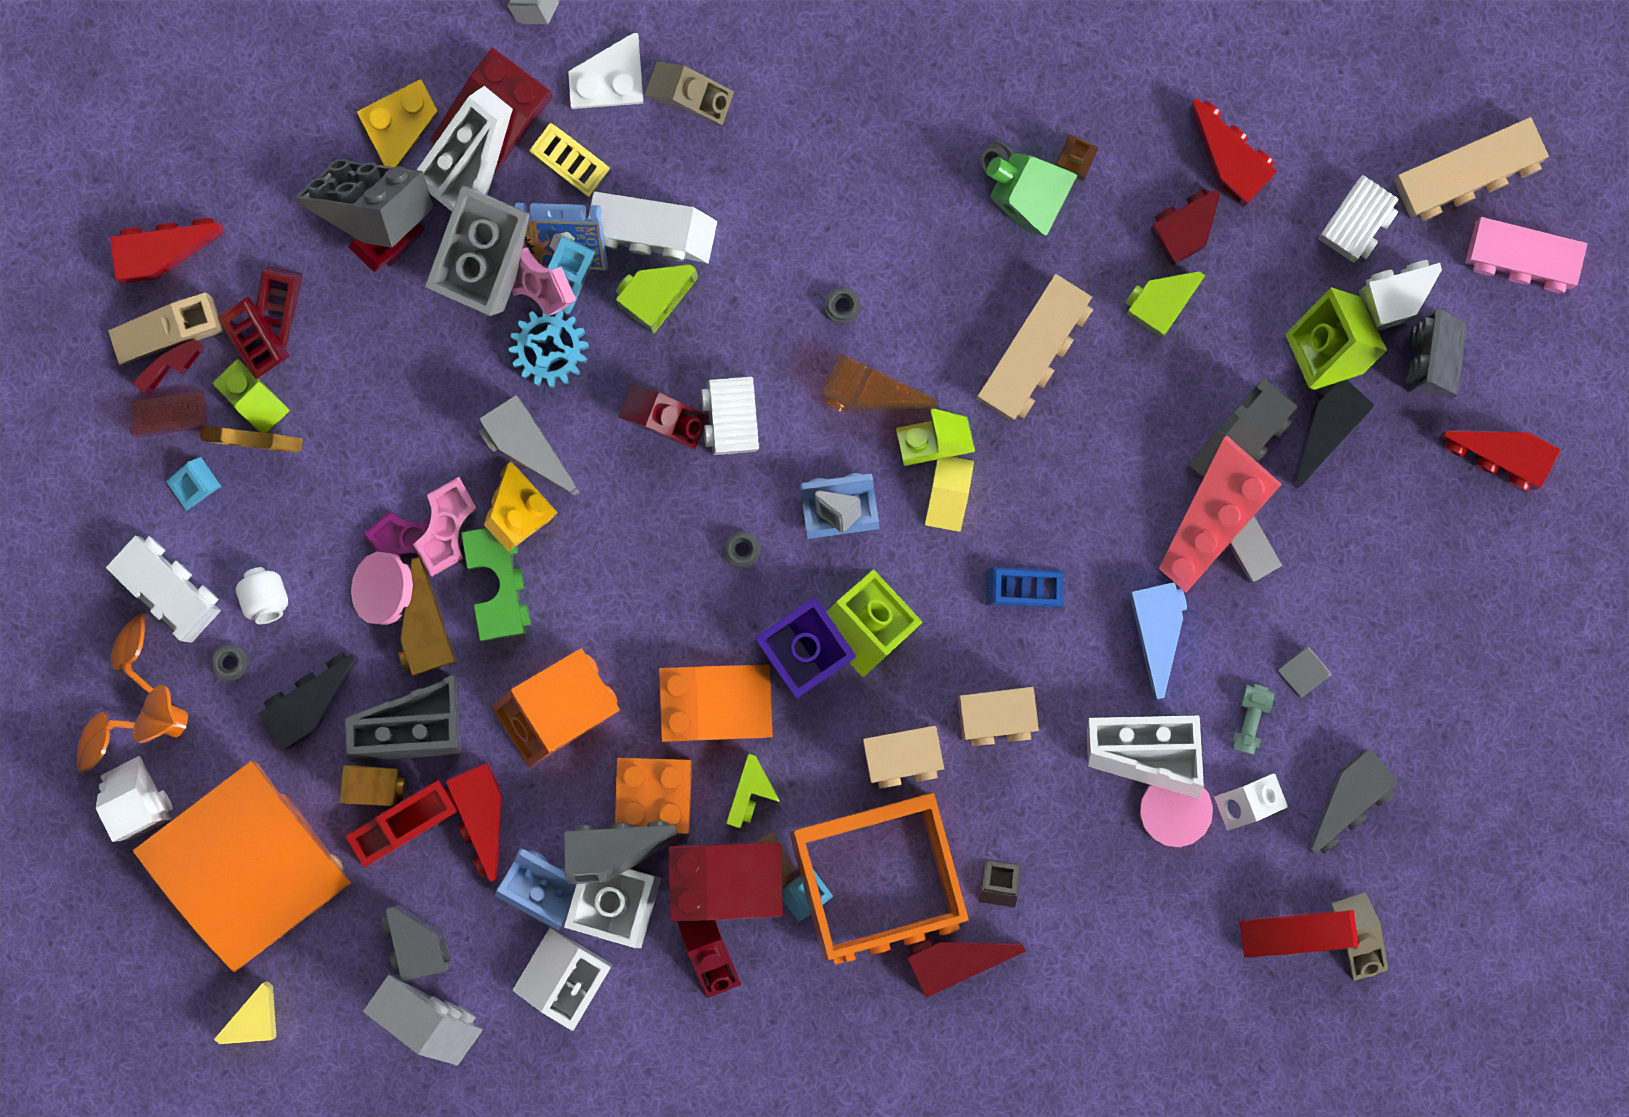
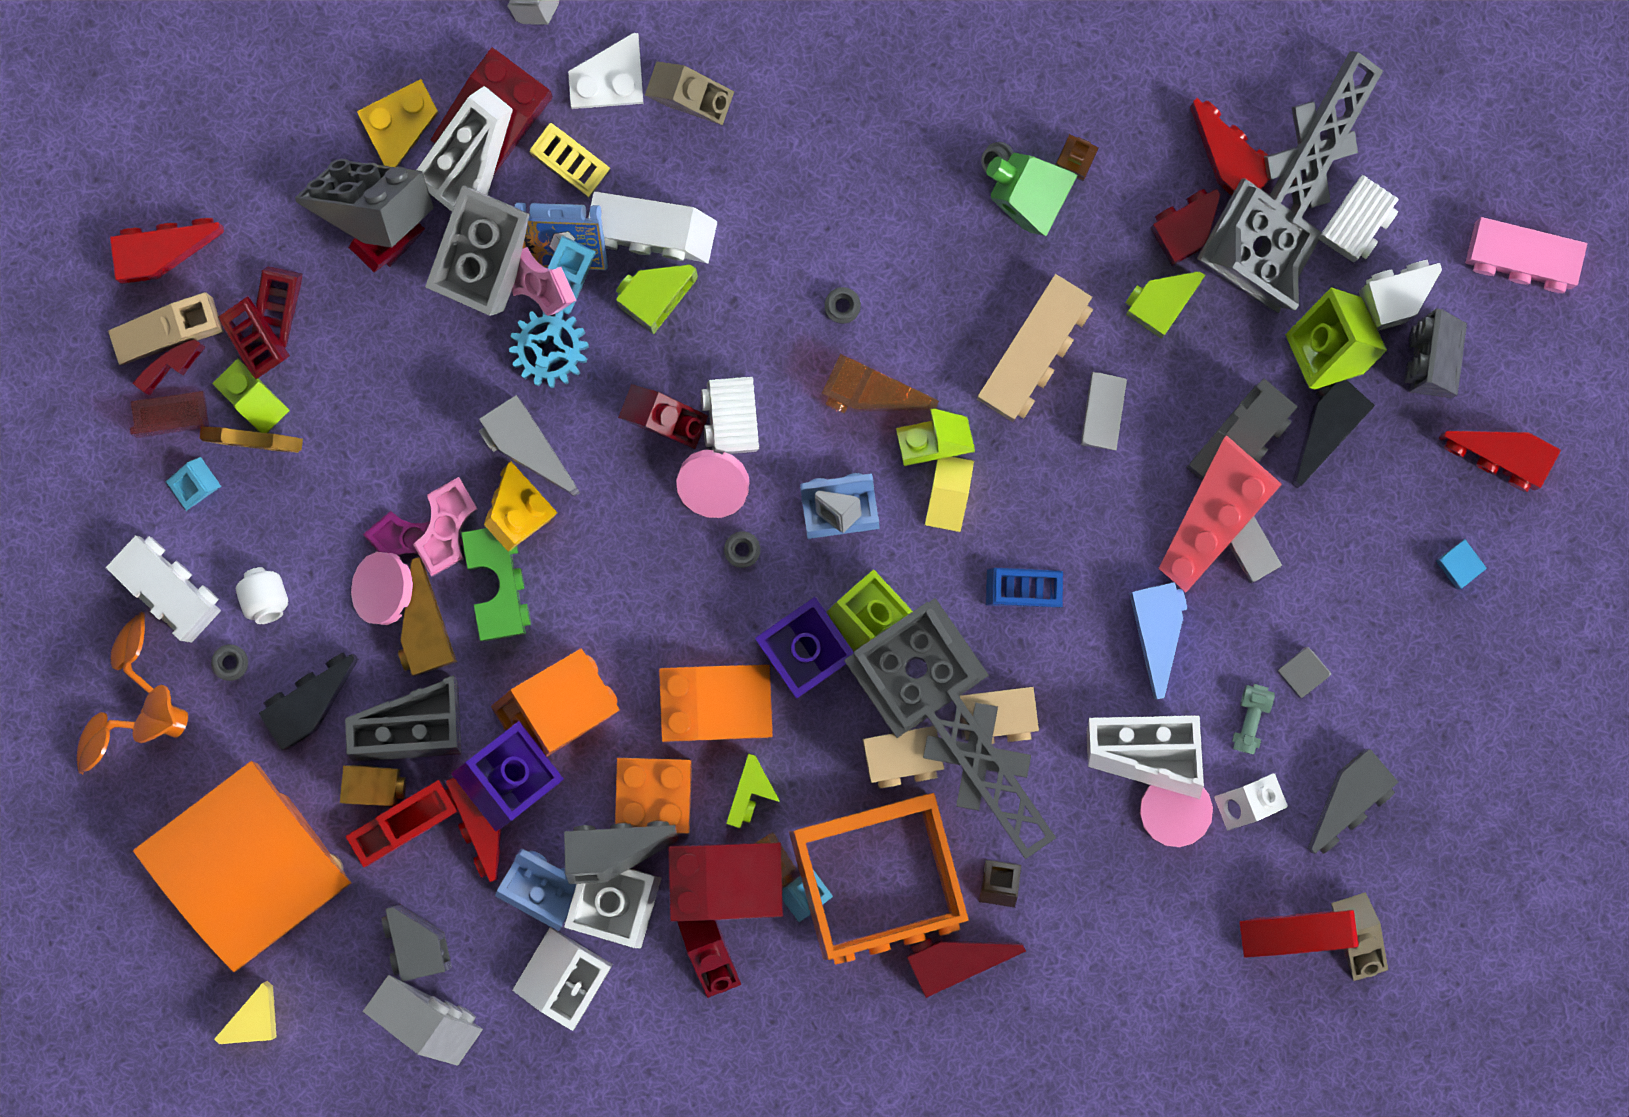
(131, 801): white wedge -> none
(507, 776): none -> dark purple slope
(712, 484): none -> bright pink tile
(908, 701): none -> dark grey piece
(1103, 411): none -> light grey slope
(1286, 237): none -> dark grey piece
(1461, 564): none -> dark azure slope
(1470, 169): tan brick -> none

